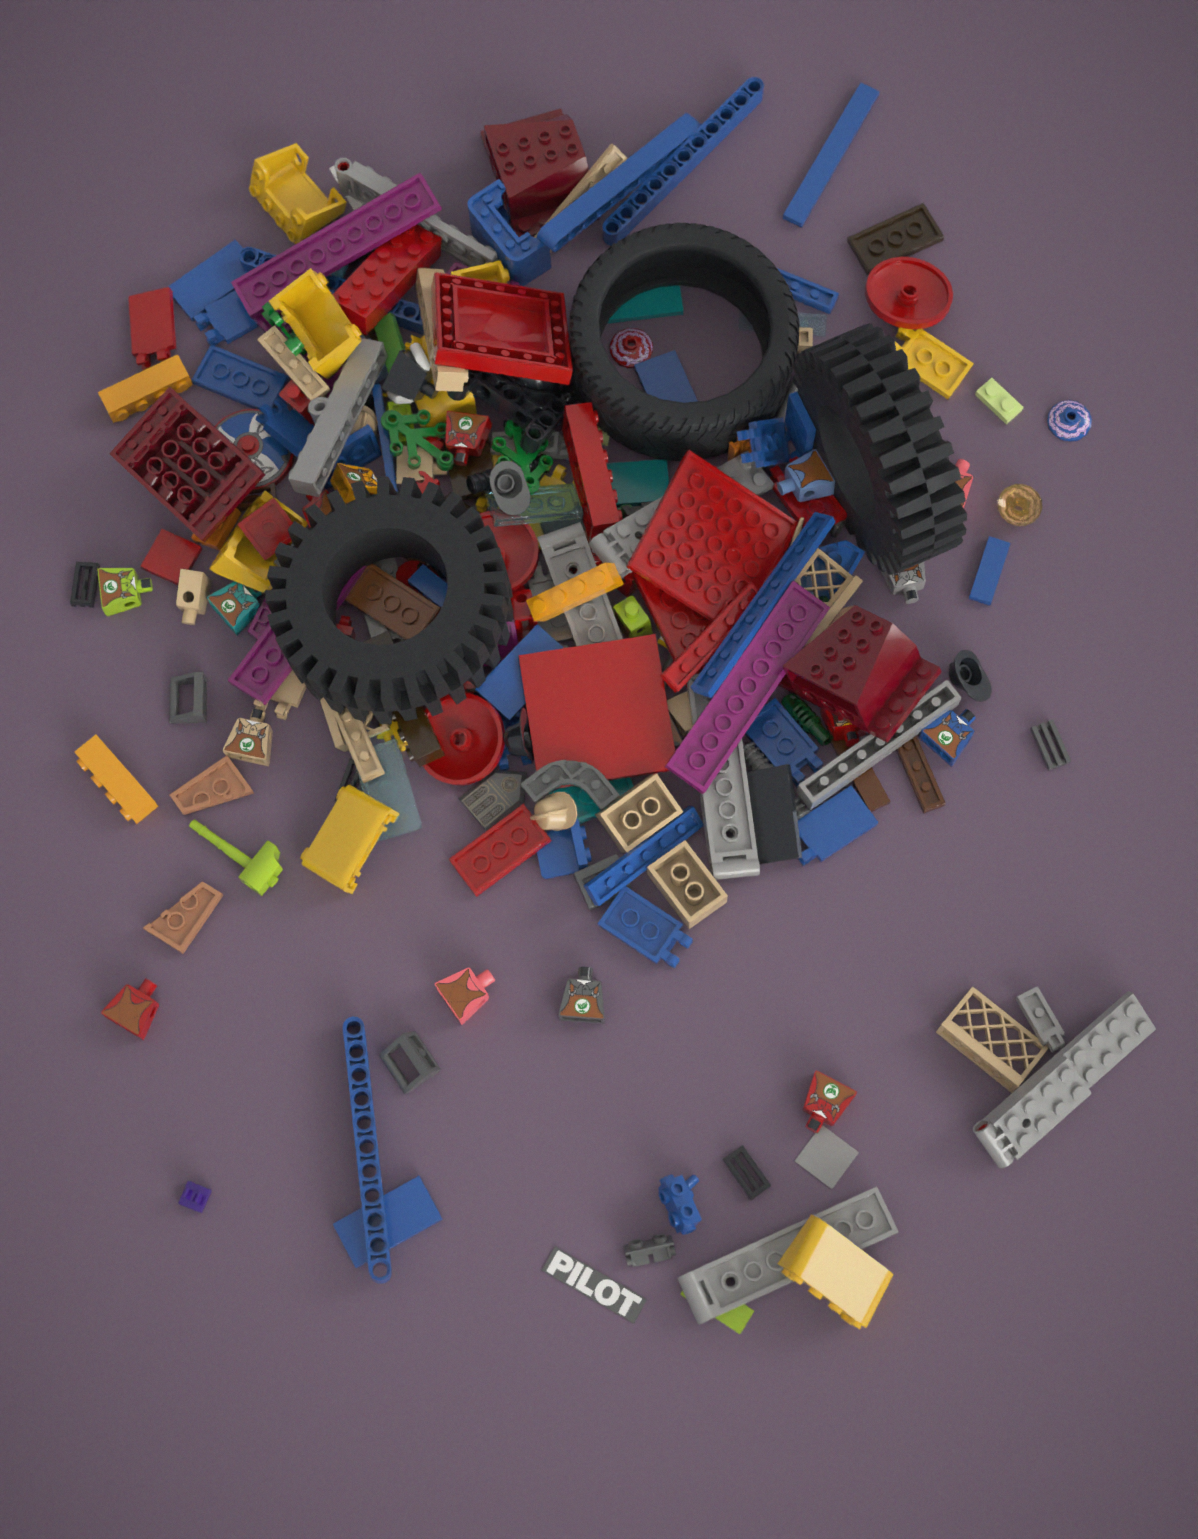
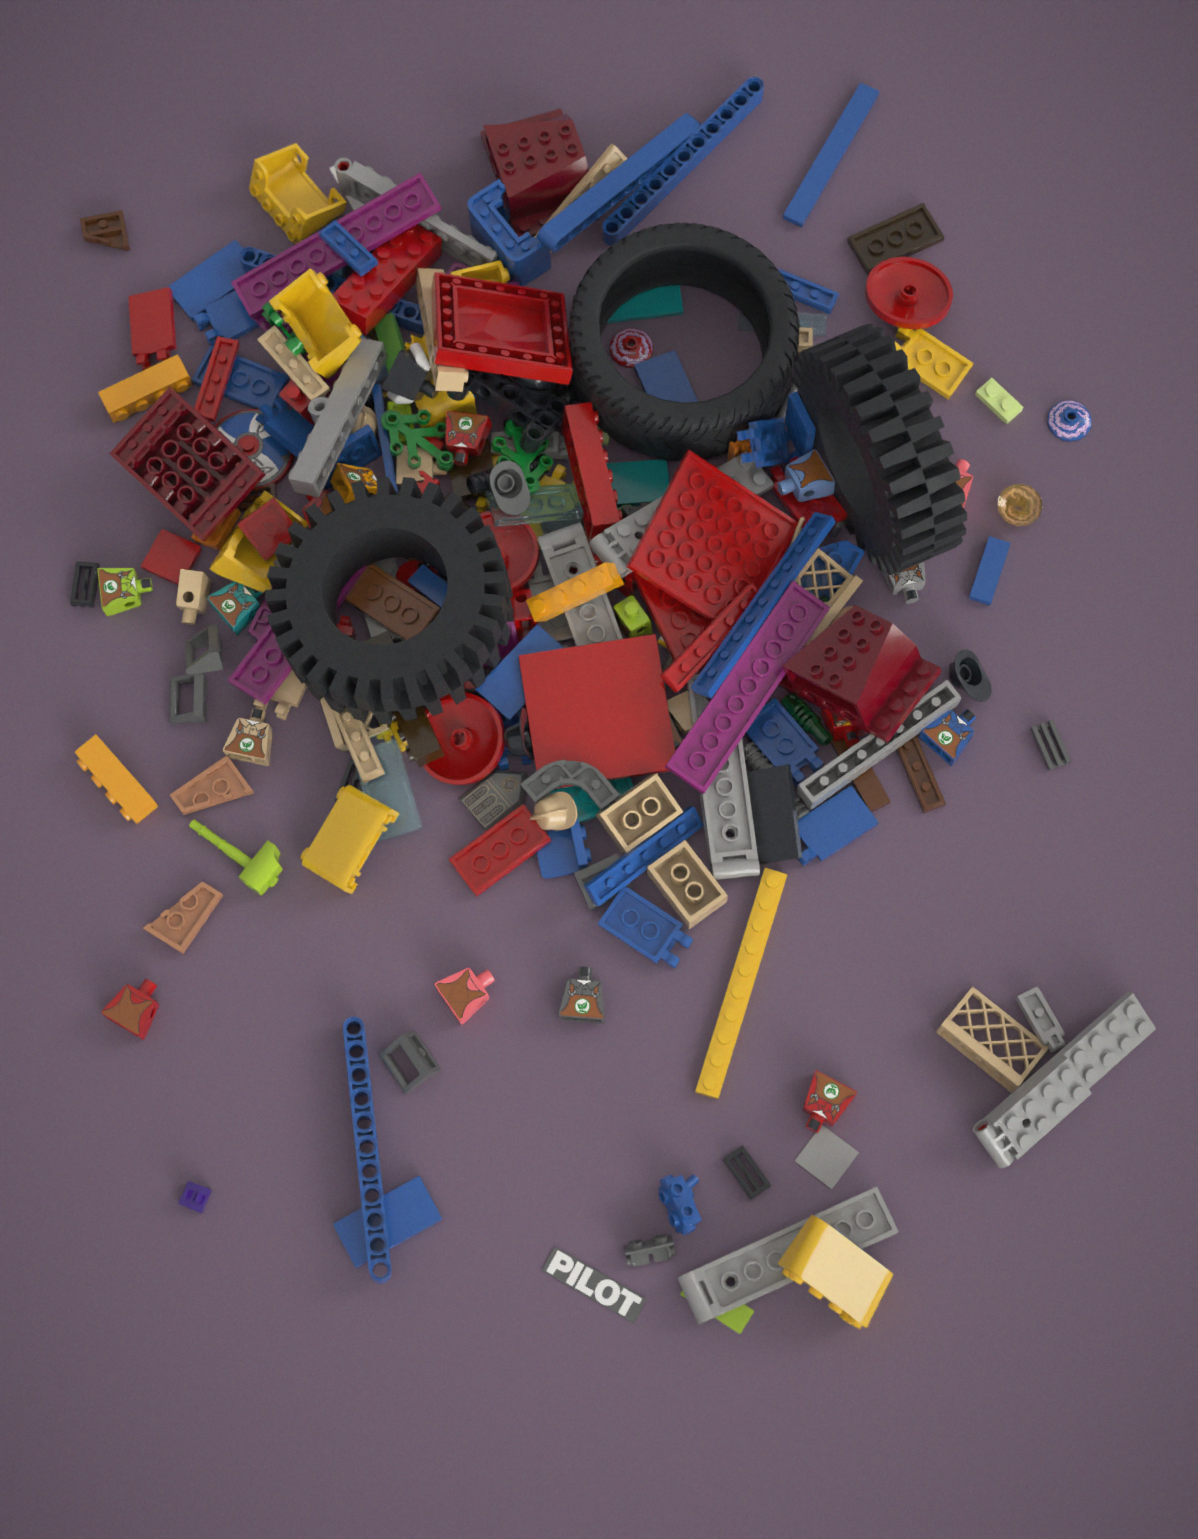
(106, 230): none -> reddish brown wing
(212, 659): none -> dark grey tile
(216, 377): none -> red plate
(348, 248): none -> blue tile
(741, 984): none -> yellow plate

